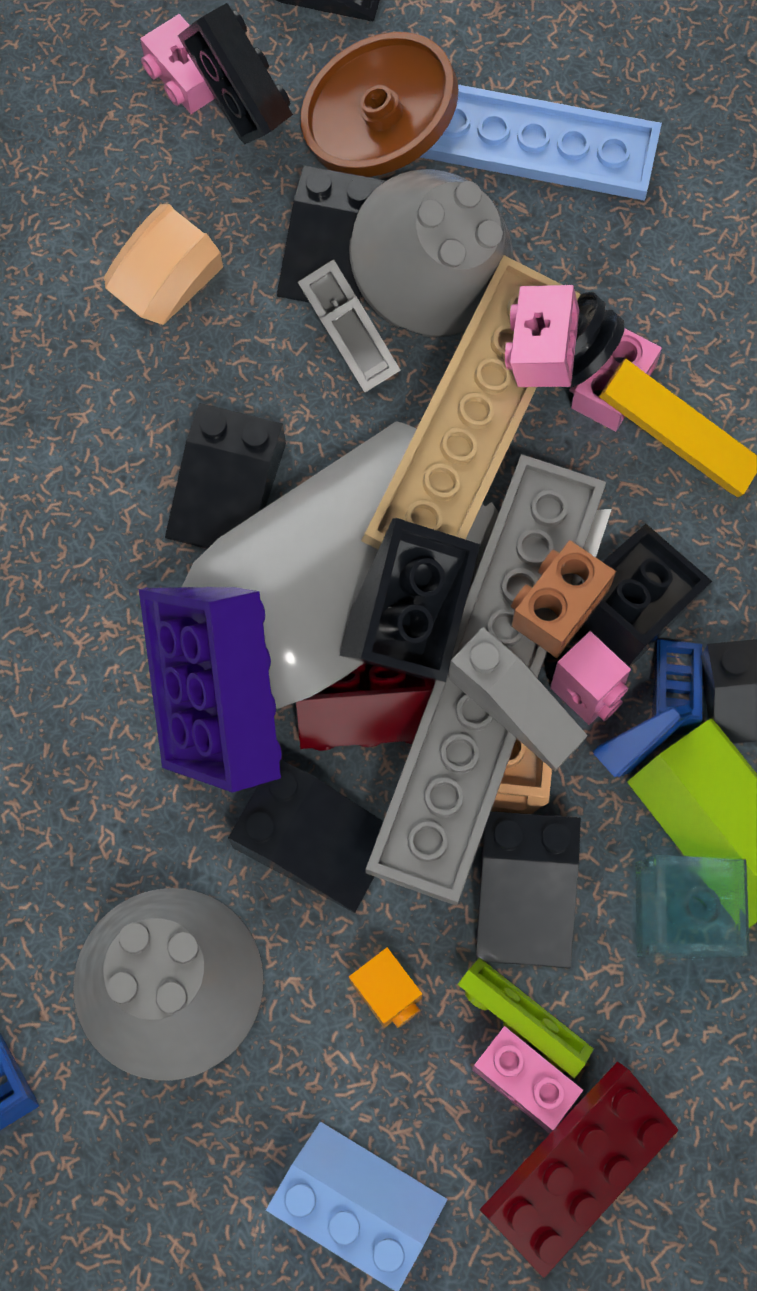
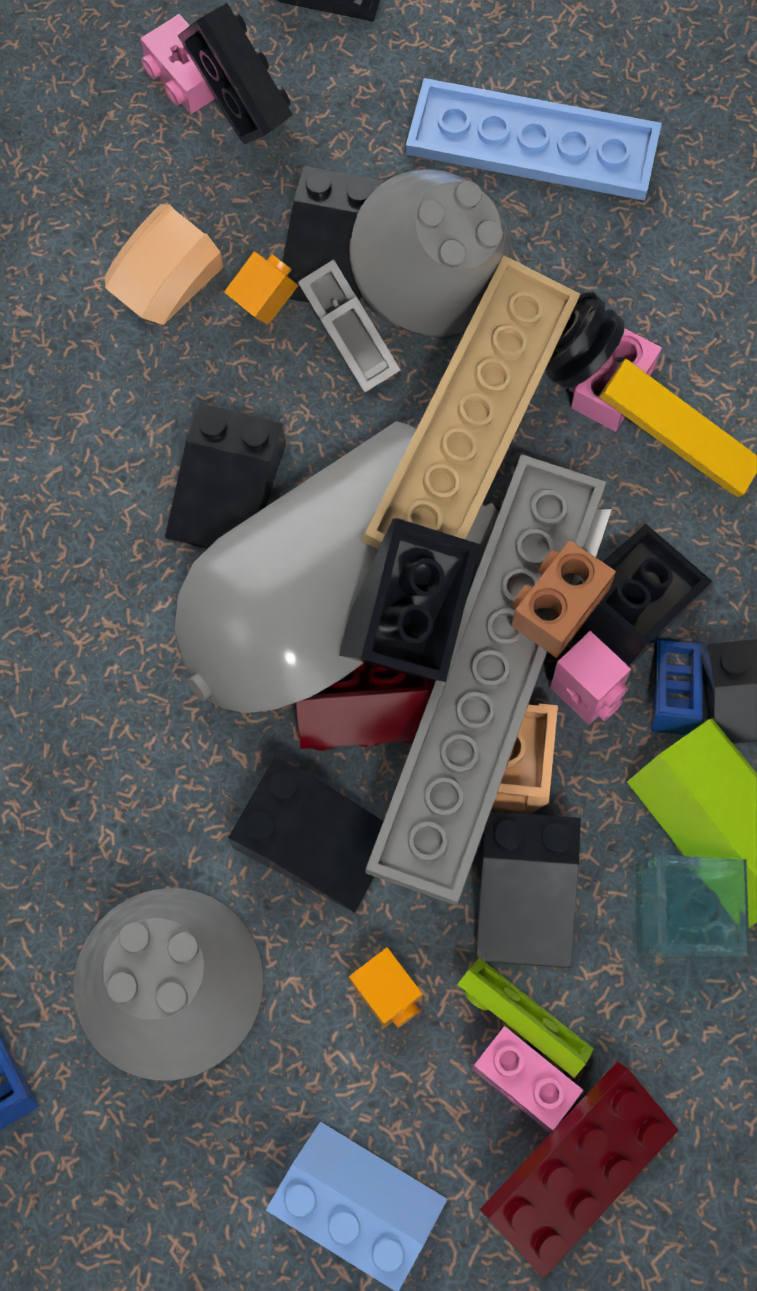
(211, 684): dark purple slope -> none
(262, 286): none -> light orange brick
(379, 104): dark orange dish -> none
(515, 698): light grey slope -> none
(543, 336): bright pink brick -> none
(628, 750): blue slope -> none

